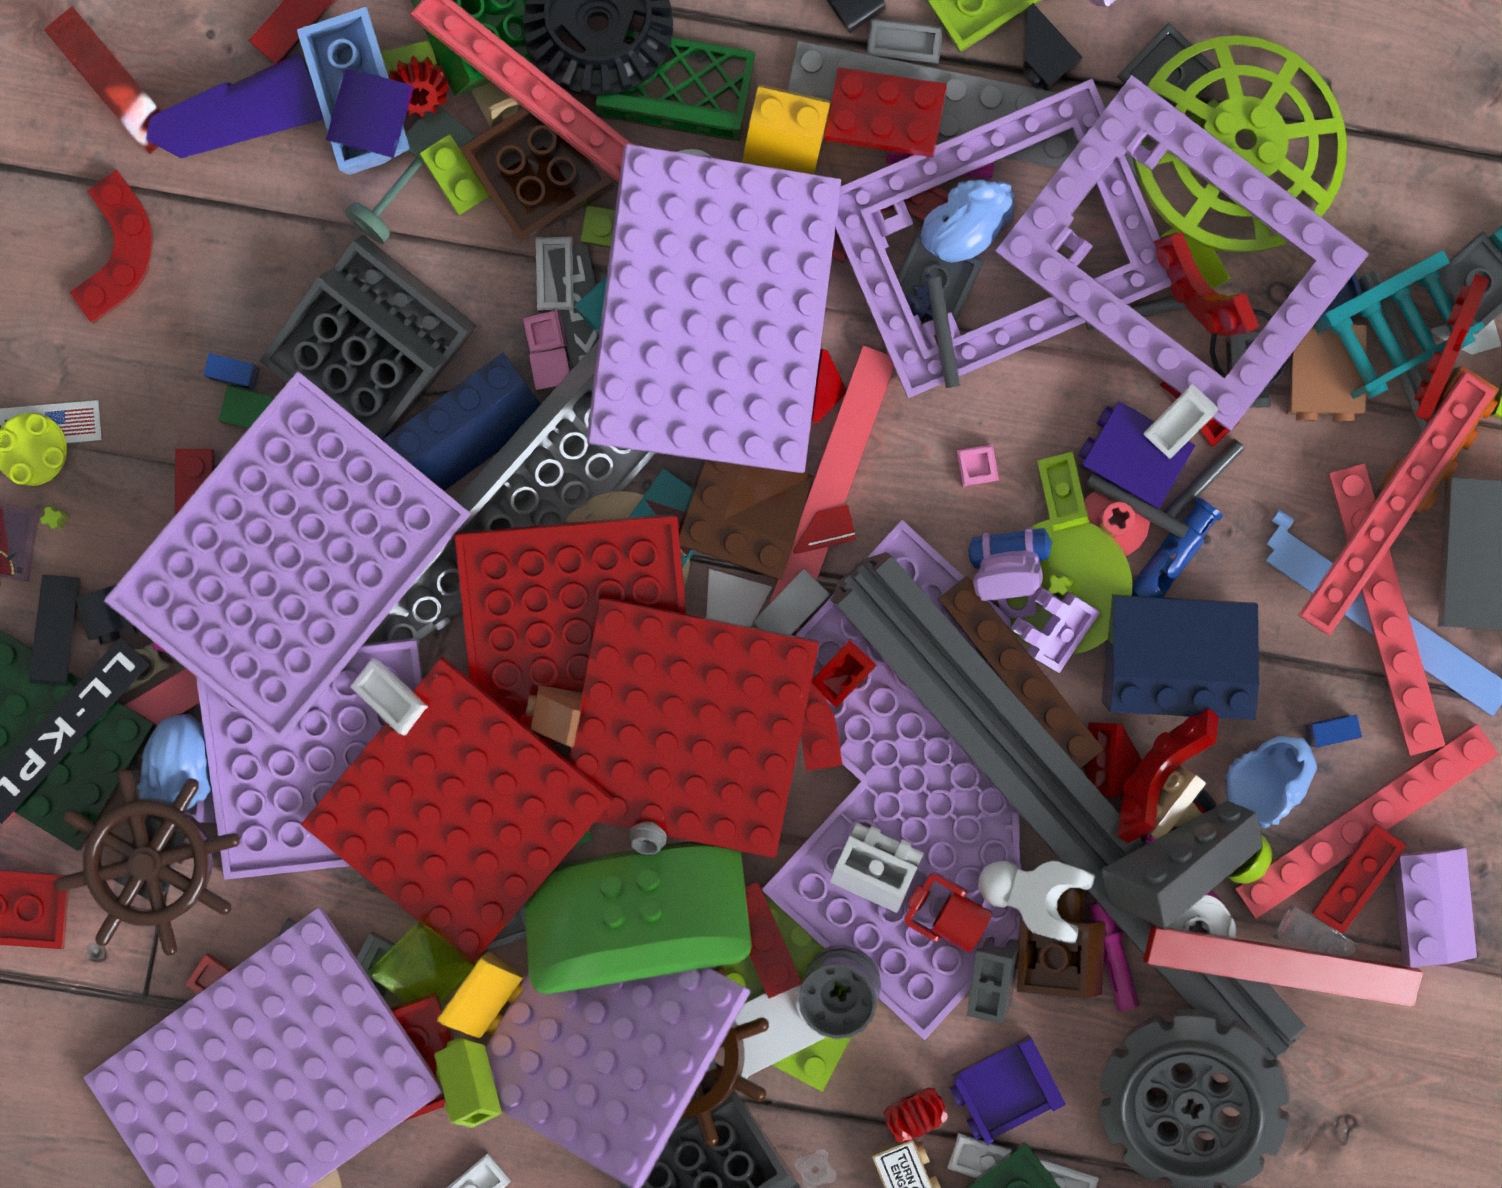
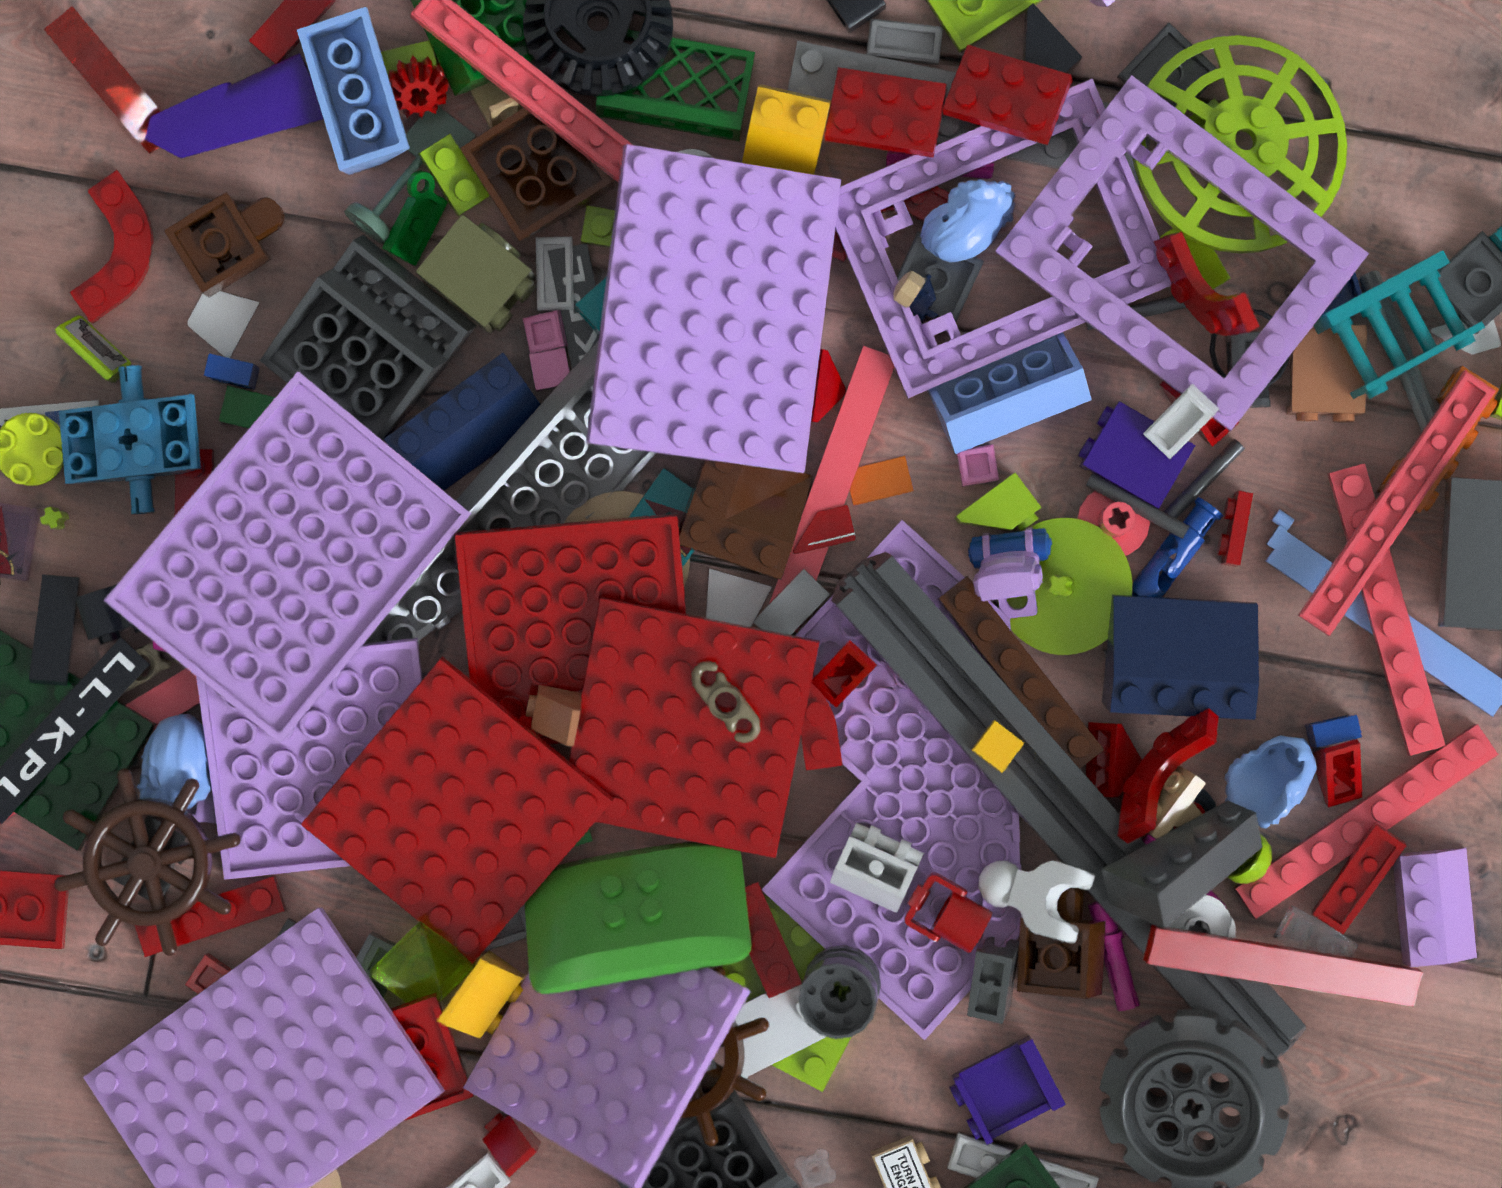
(92, 347): none -> slope
(131, 440): none -> dark azure slope
(222, 320): none -> white sticker
(227, 243): none -> reddish brown brick
(247, 905): none -> red plate
(369, 113): dark purple slope -> none
(388, 696): white tile -> none
(415, 220): none -> green hinge
(467, 1083): lime brick -> none
(478, 274): none -> olive brick
(510, 1142): none -> red slope
(647, 838): light grey plate -> none
(742, 710): none -> dark tan piece
(881, 481): none -> orange sticker
(908, 288): none -> tan tile
(915, 1115): red gear -> none
(943, 332): dark grey bar -> none
(997, 746): none -> yellow tile
(1003, 507): none -> lime slope
(1007, 94): none -> red plate
(1010, 393): none -> light blue slope
(1062, 632): lavender plate -> none
(1063, 491): lime plate -> none
(1232, 543): none -> red plate
(1340, 772): none -> red slope
(1442, 363): red plate -> none

